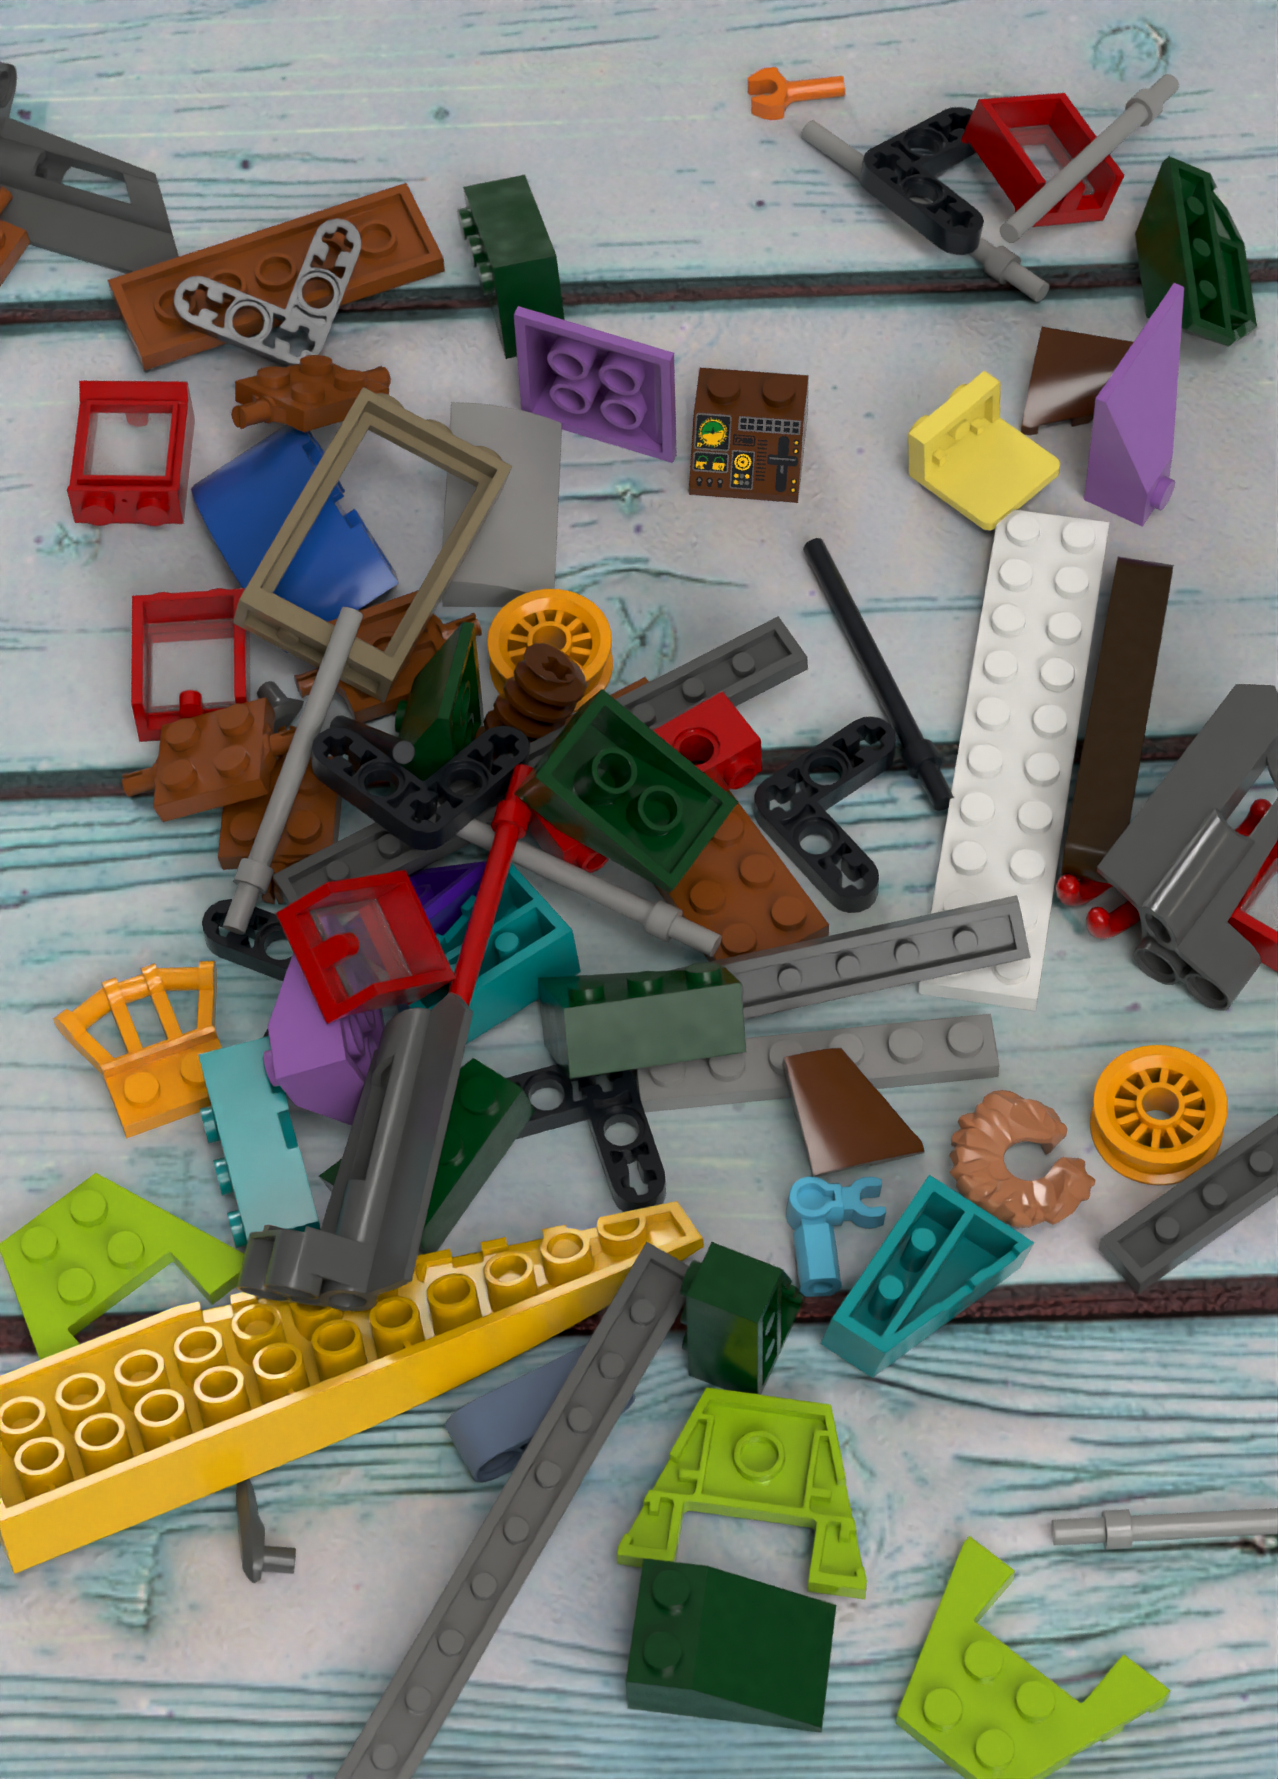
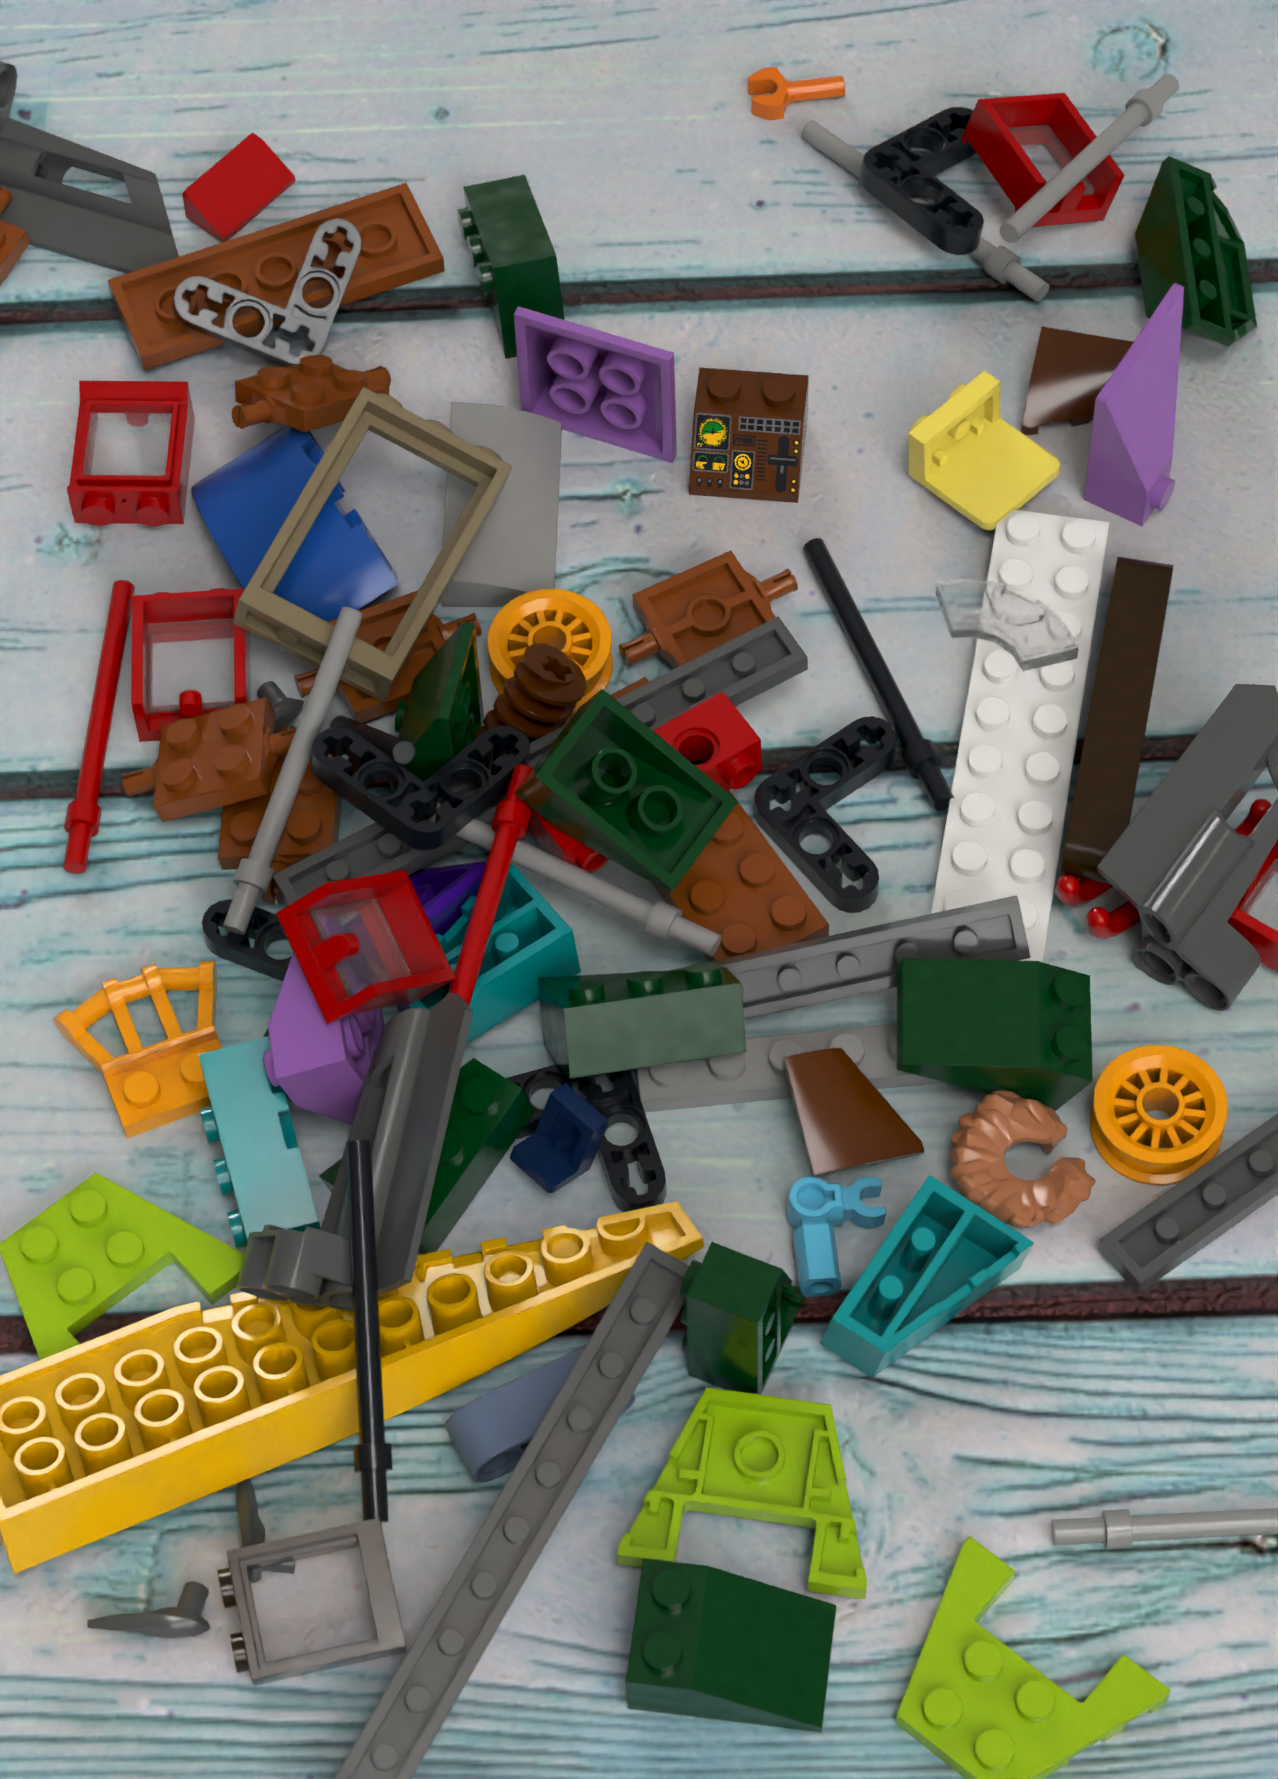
(83, 813): none -> red bar
(165, 1622): none -> dark grey bar
(236, 188): none -> red slope
(237, 1591): none -> window
(372, 1454): none -> black bar
(562, 1142): none -> dark blue bracket
(702, 610): none -> dark orange plate
(996, 1026): none -> dark green slope
(1013, 622): none -> clear tile

